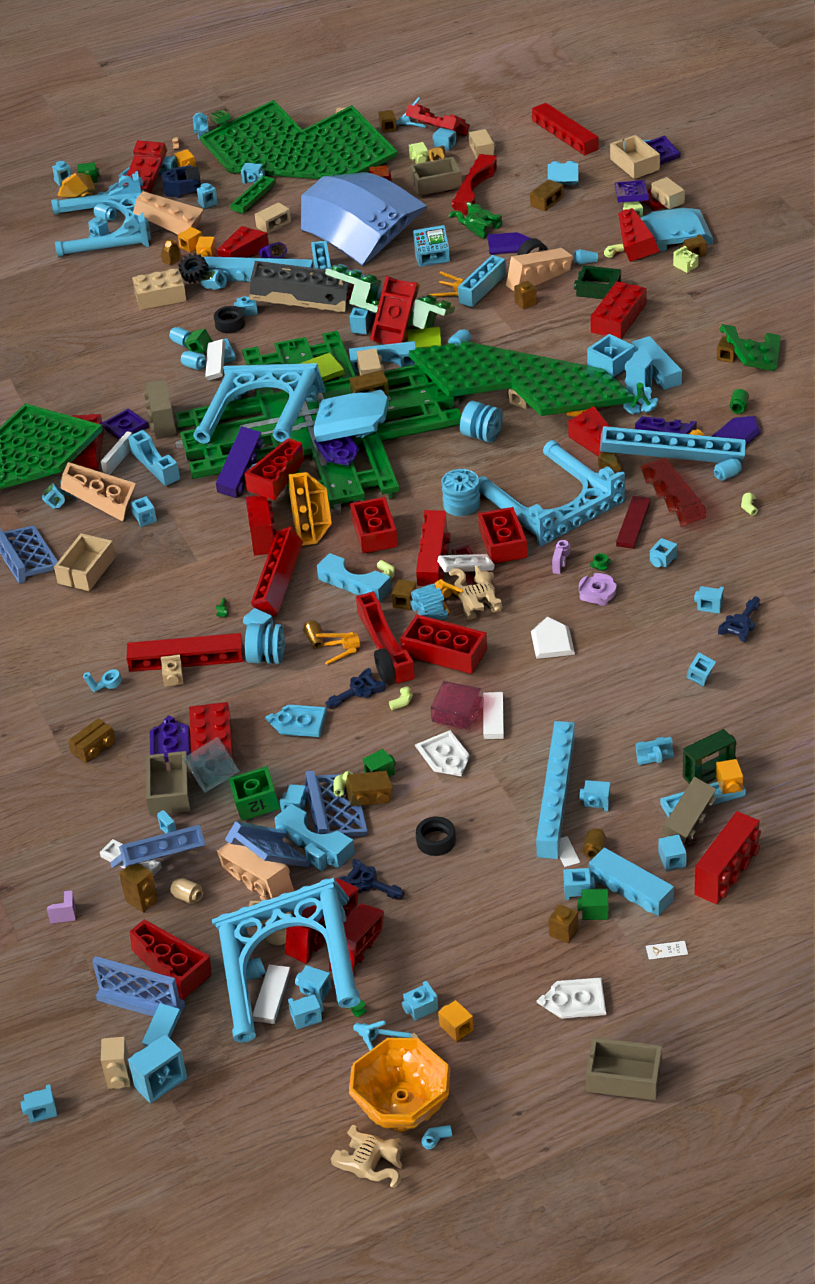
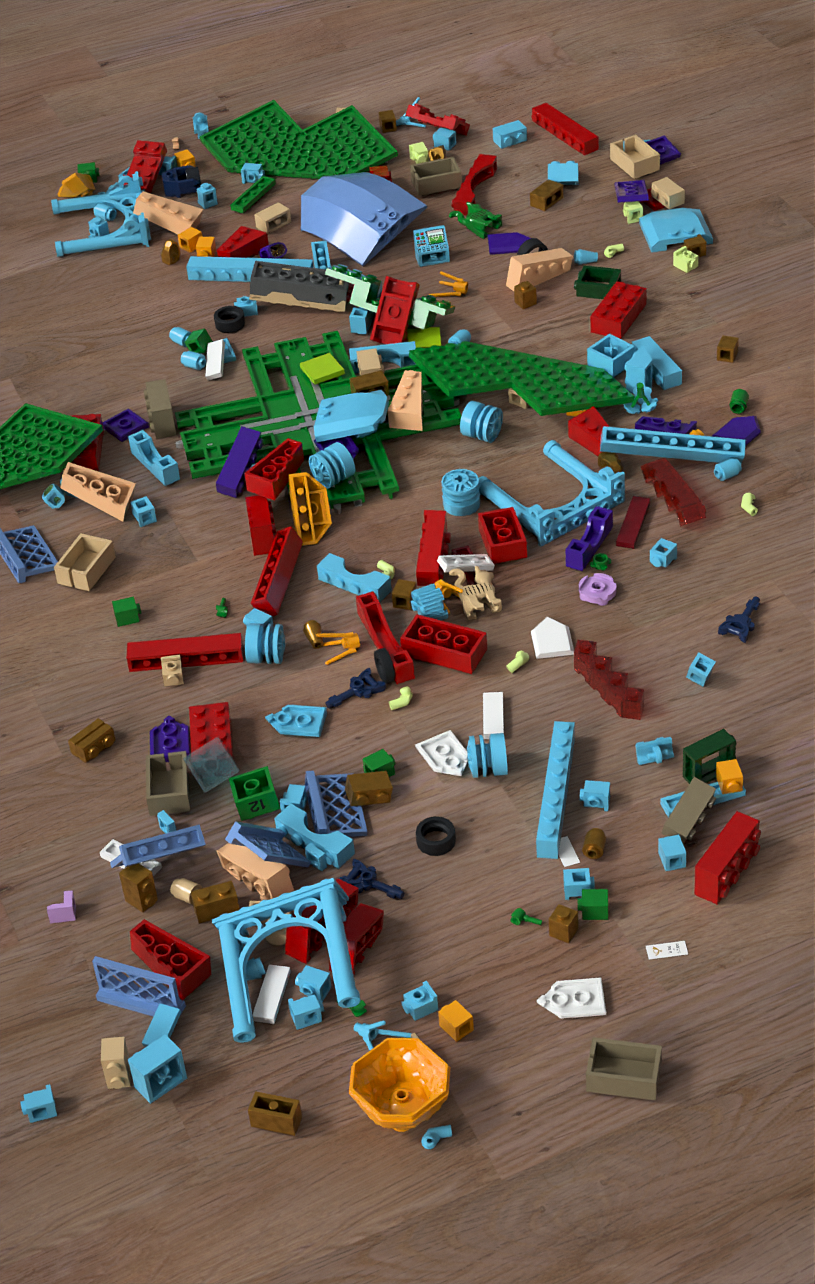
(61, 172): medium azure brick -> none
(110, 680): medium azure plate -> none
(116, 454): white tile -> none
(126, 611): none -> green brick
(159, 289): tan piece -> none
(197, 274): black tyre -> none
(214, 280): medium azure rock -> none
(214, 901): none -> pearl gold brick
(220, 117): green plate -> none
(275, 1113): none -> pearl gold brick
(306, 384): medium azure arch -> none
(332, 465): none -> medium azure wheel
(339, 784): yellowish green arm -> none
(366, 1155): tan animal -> none
(374, 525): red brick -> none
(406, 405): none -> light nougat wedge
(456, 705): clear pink brick -> none
(481, 143): tan brick -> none
(482, 280): medium azure brick -> none
(487, 755): none -> medium azure wheel
(509, 134): none -> medium azure brick
(520, 915): none -> green hand
(521, 659): none -> yellowish green arm
(559, 558): lavender plate -> none
(598, 527): none -> dark purple arch
(610, 684): none -> clear red brick
(631, 881): medium azure brick -> none
(636, 237): red wedge -> none
(709, 599): medium azure brick -> none
(753, 353): green wing -> none

